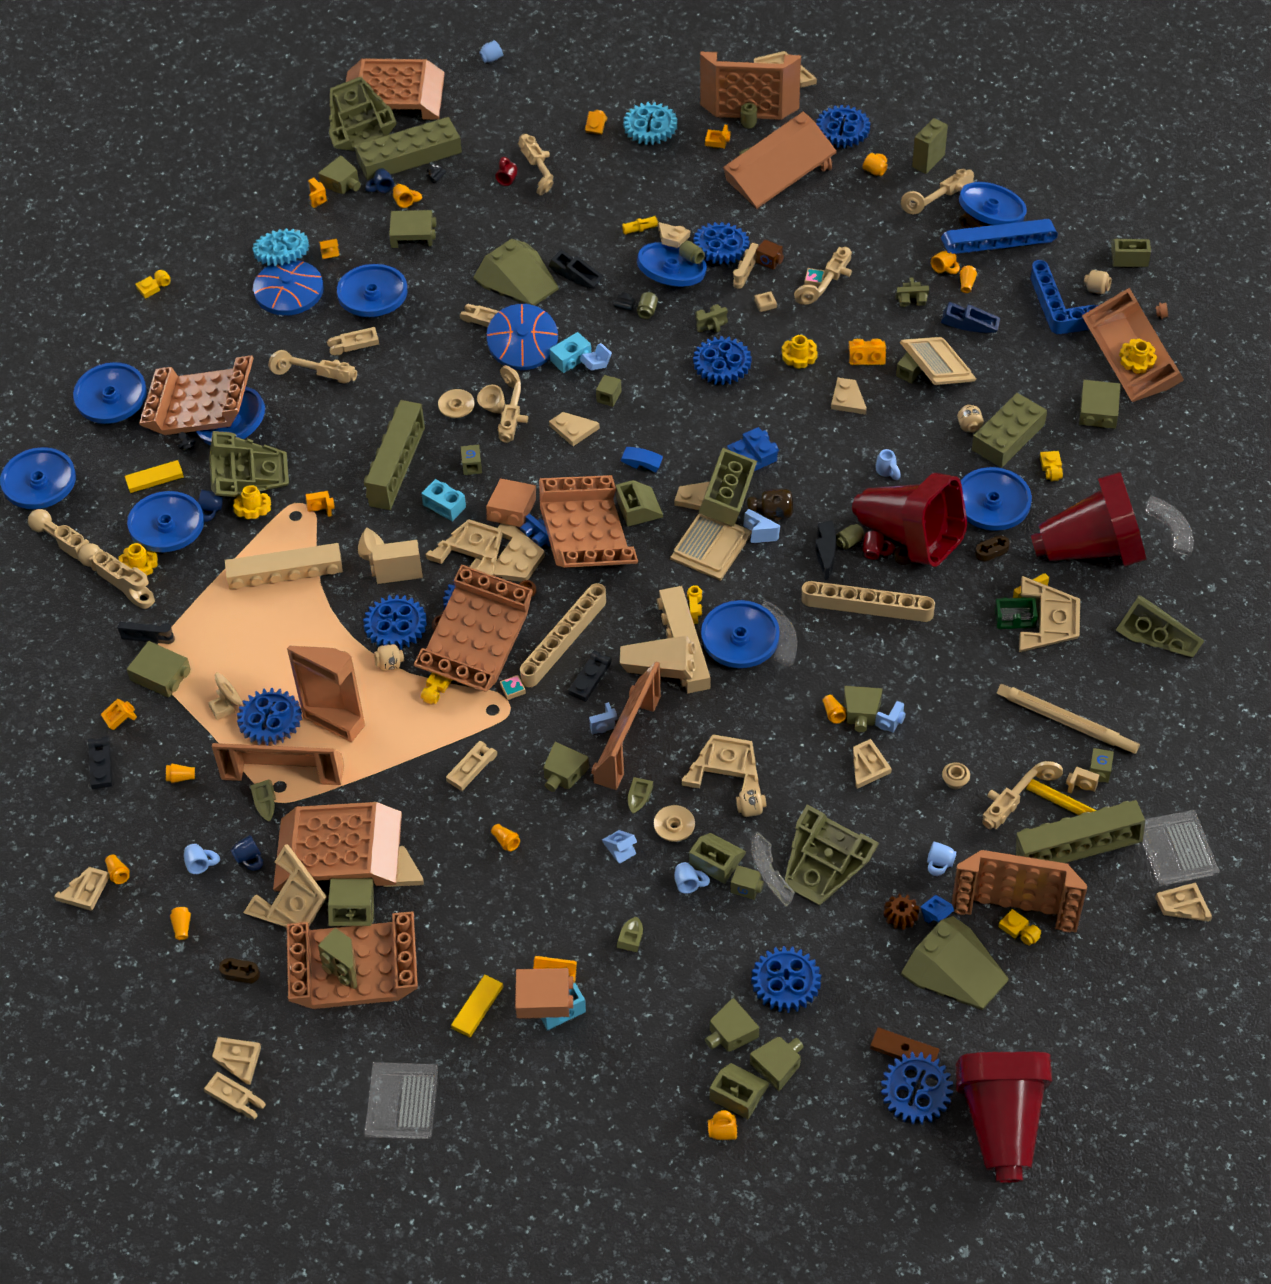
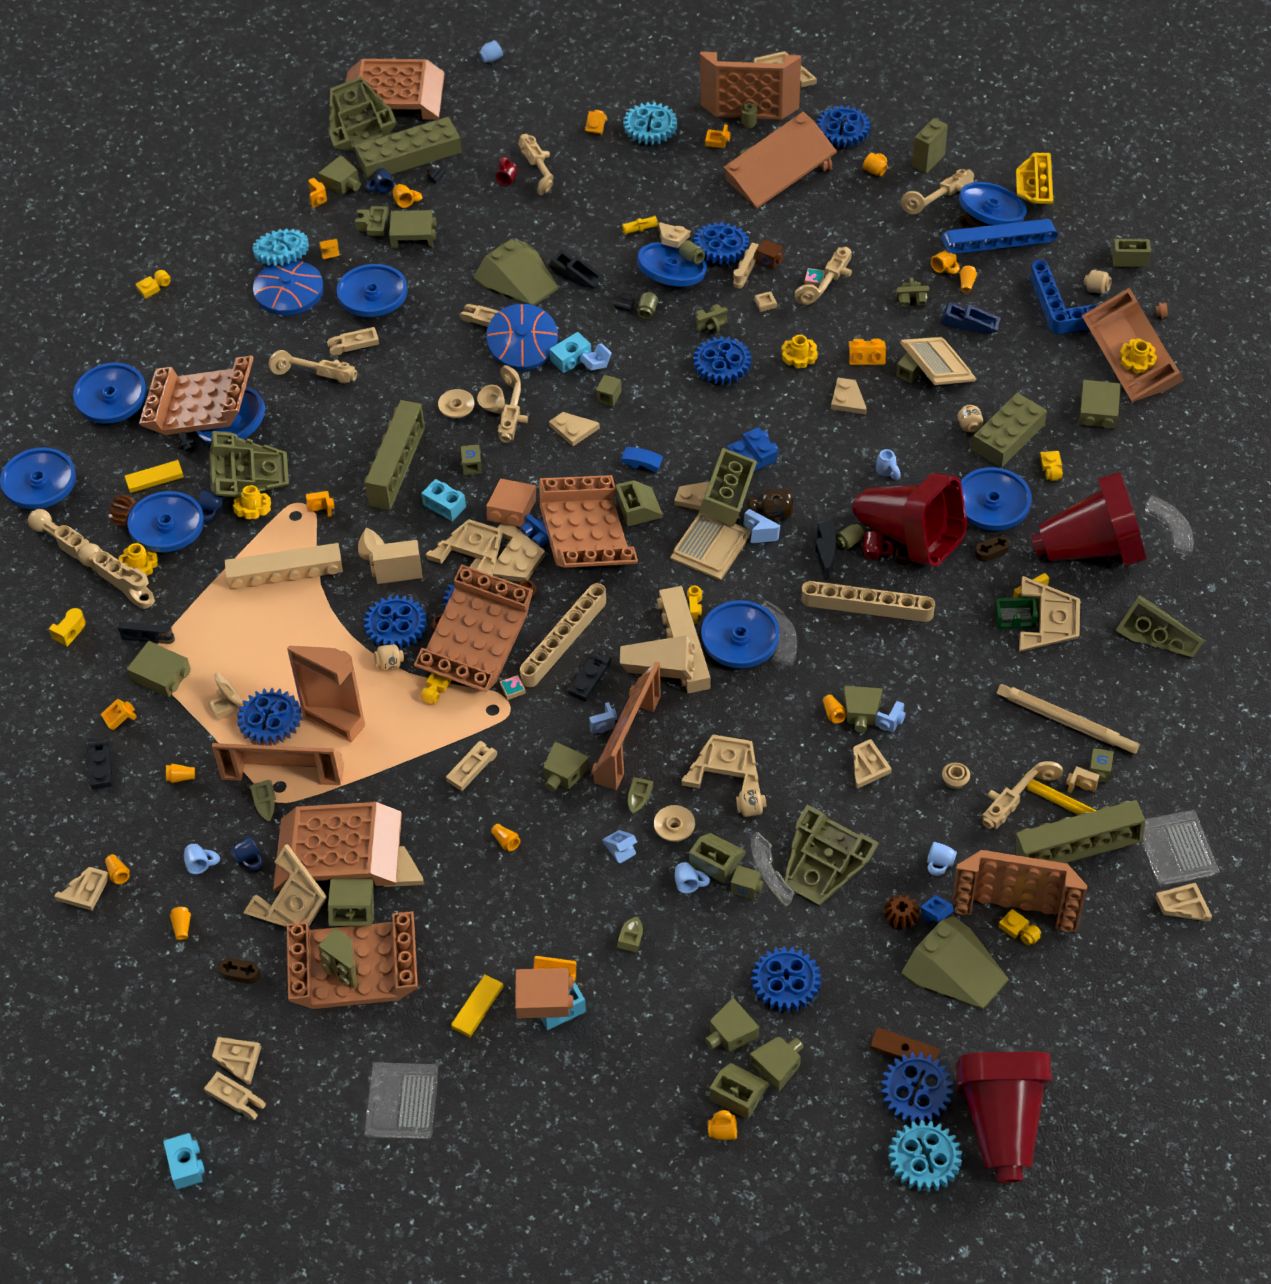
(68, 627): none -> yellow leg
(120, 509): none -> reddish brown gear
(184, 1173): none -> medium azure brick
(372, 222): none -> olive plate
(944, 1150): none -> medium azure gear
(1035, 179): none -> yellow wedge

